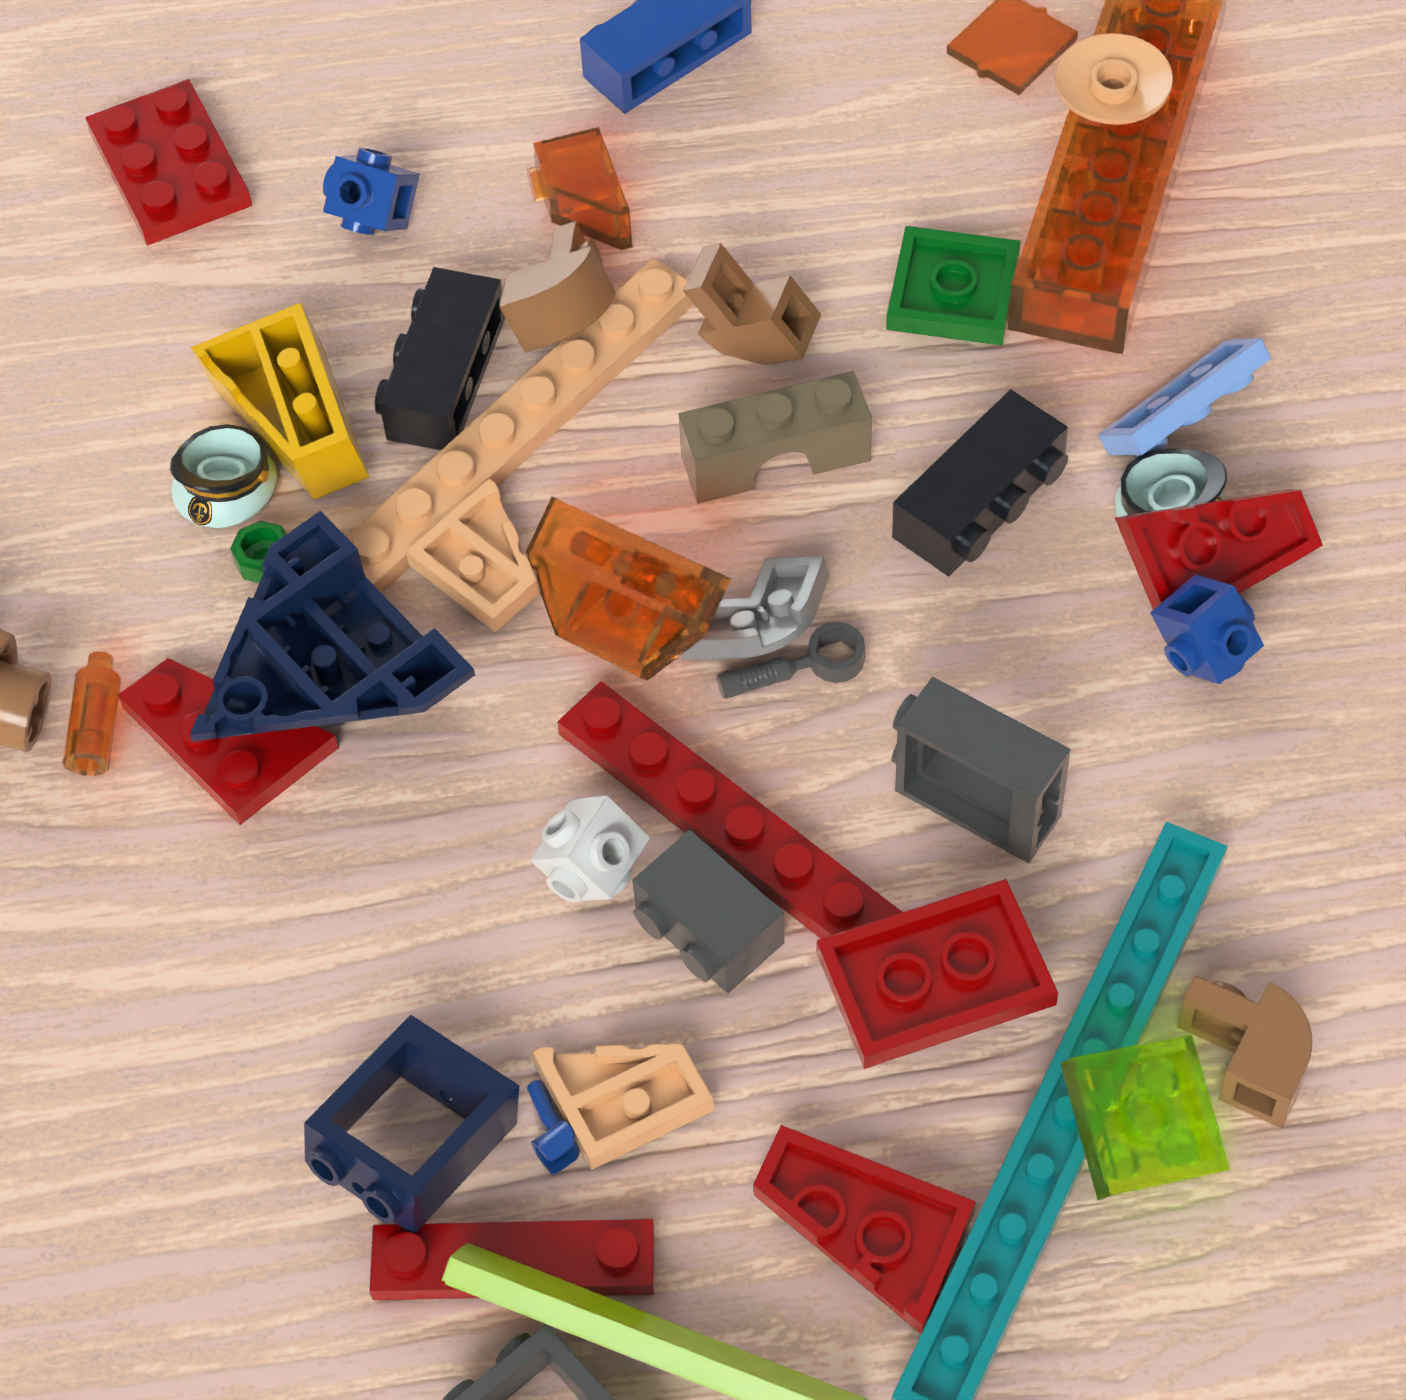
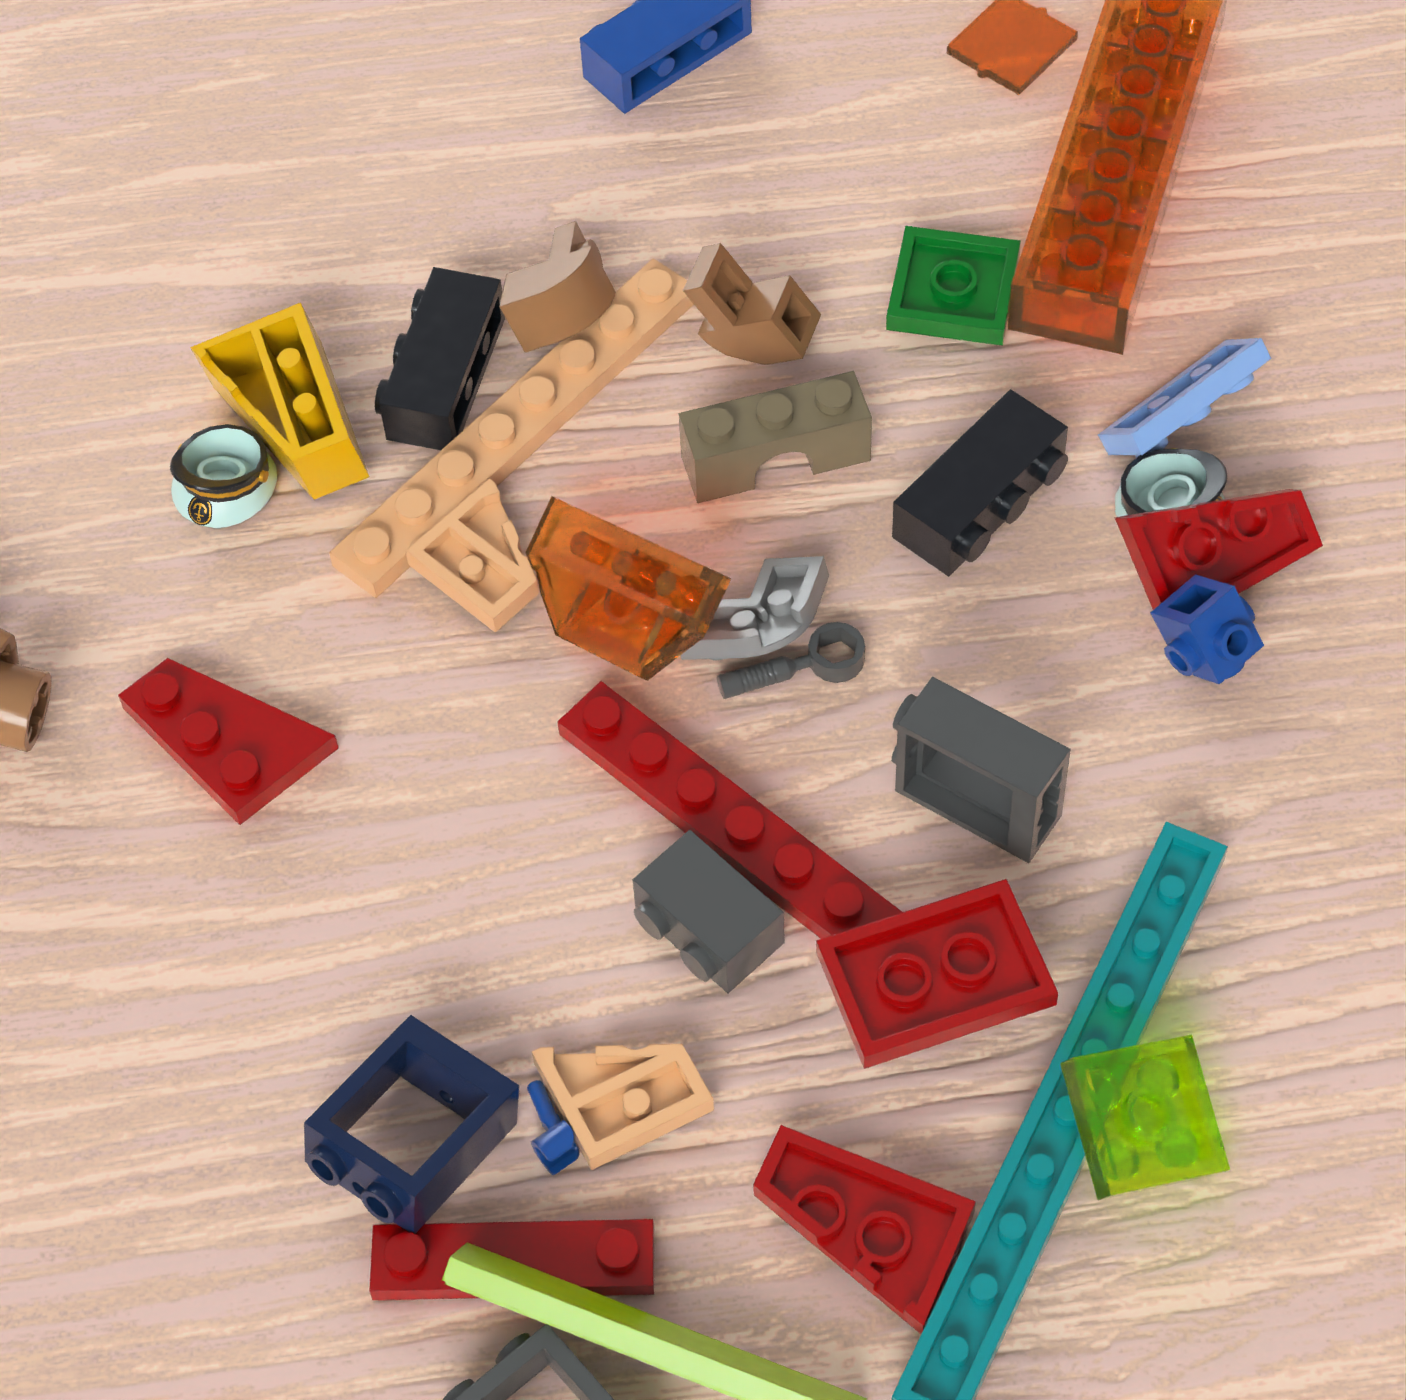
(92, 716): clear orange cylinder -> none
(168, 162): red plate -> none
(252, 546): green tile -> none
(323, 646): dark blue wedge -> none
(369, 192): blue brick -> none
(581, 186): clear orange slope -> none
(589, 849): white brick -> none
(1113, 78): light nougat dish -> none
(1267, 1040): medium nougat brick -> none

